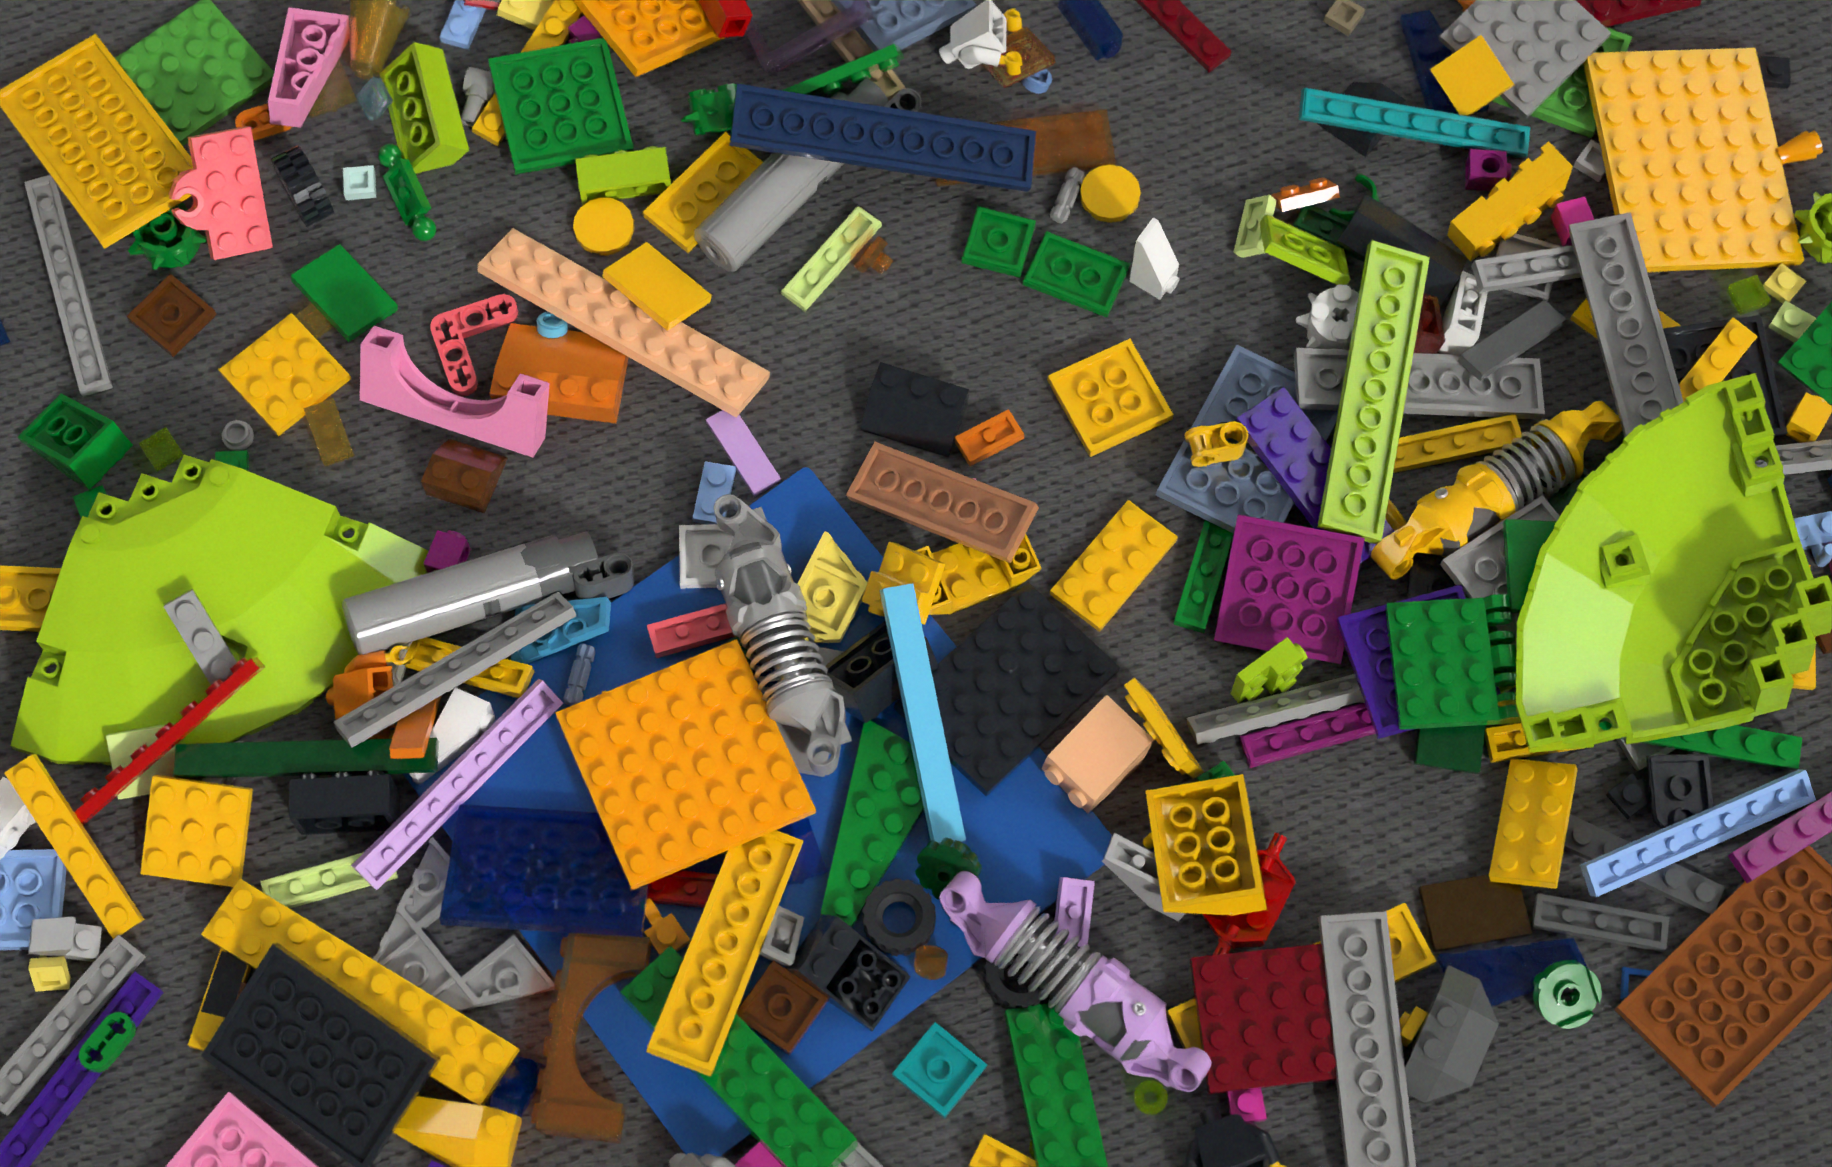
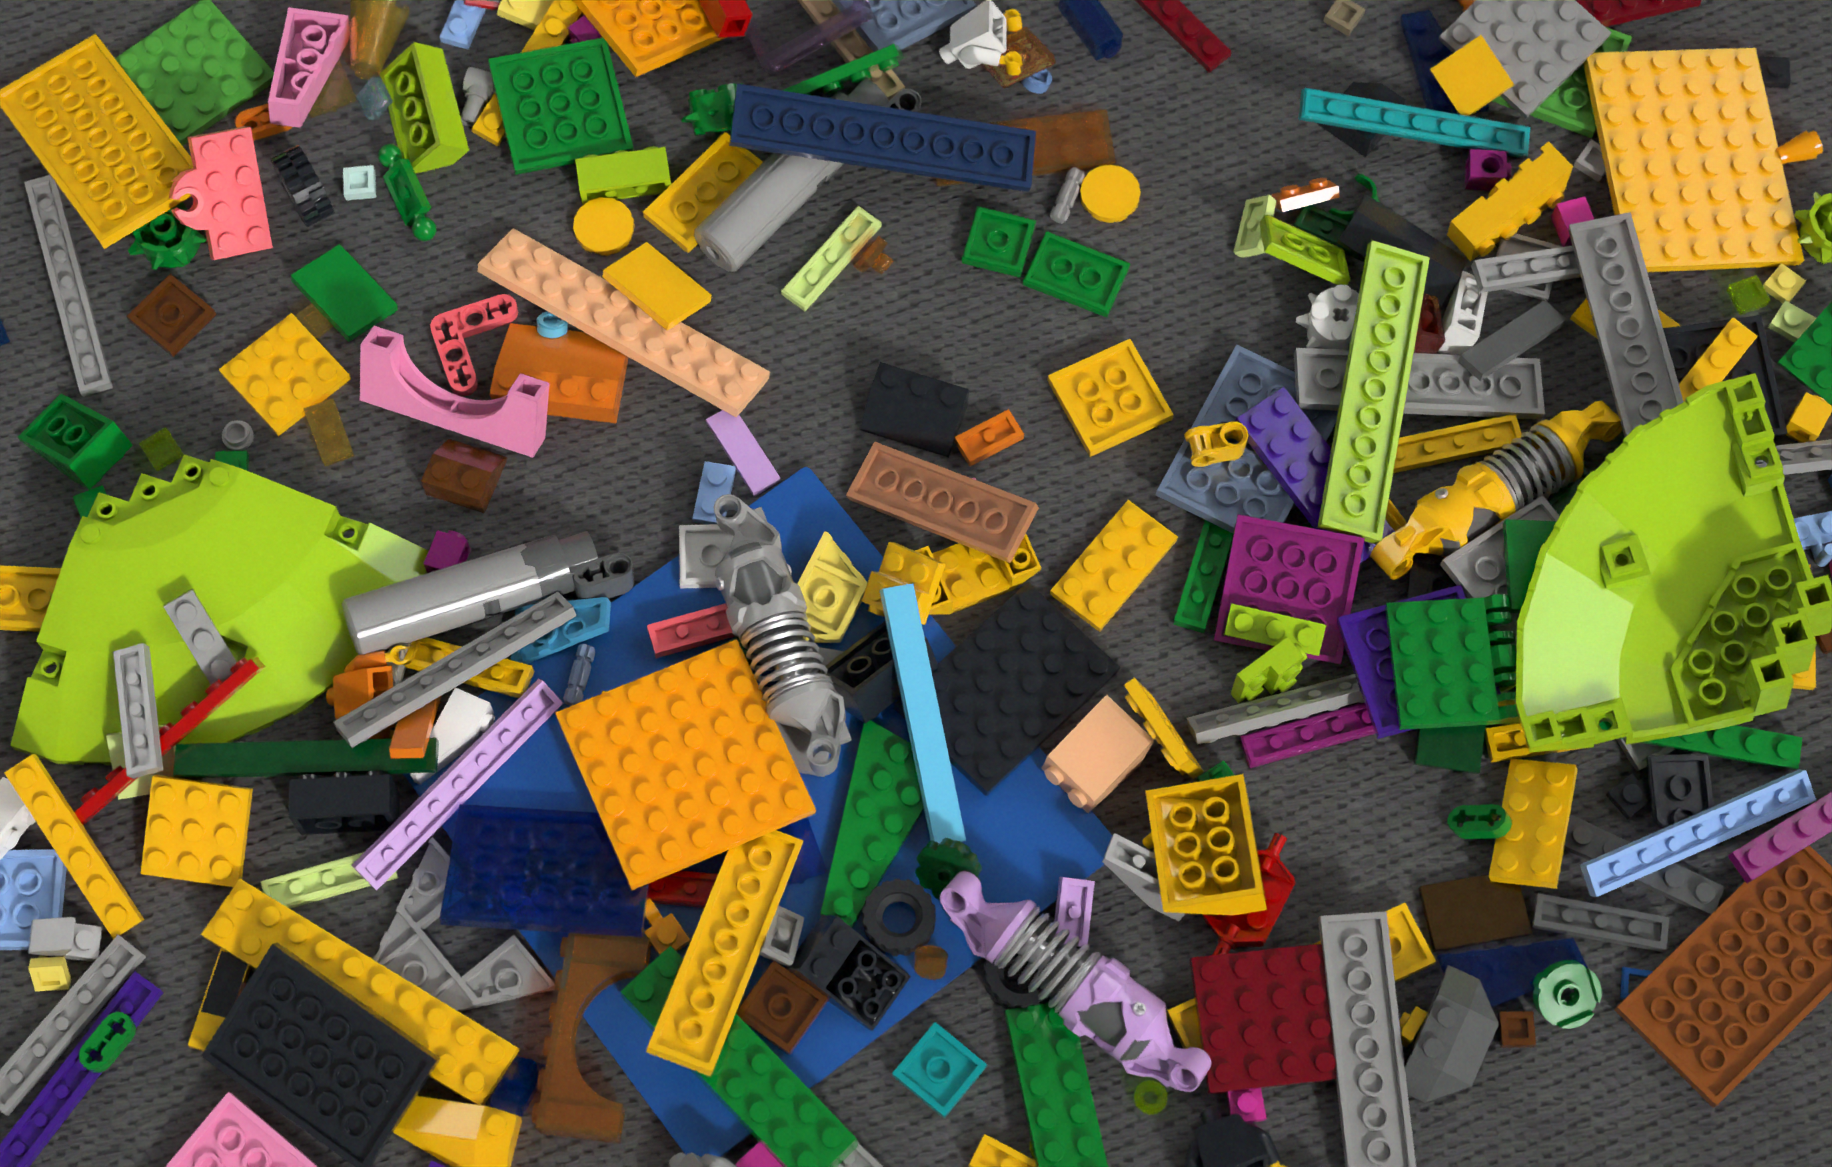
(138, 711): none -> light grey plate
(1154, 262): white slope -> none
(1273, 628): none -> lime plate
(1478, 826): none -> green beam
(1516, 1029): none -> reddish brown plate

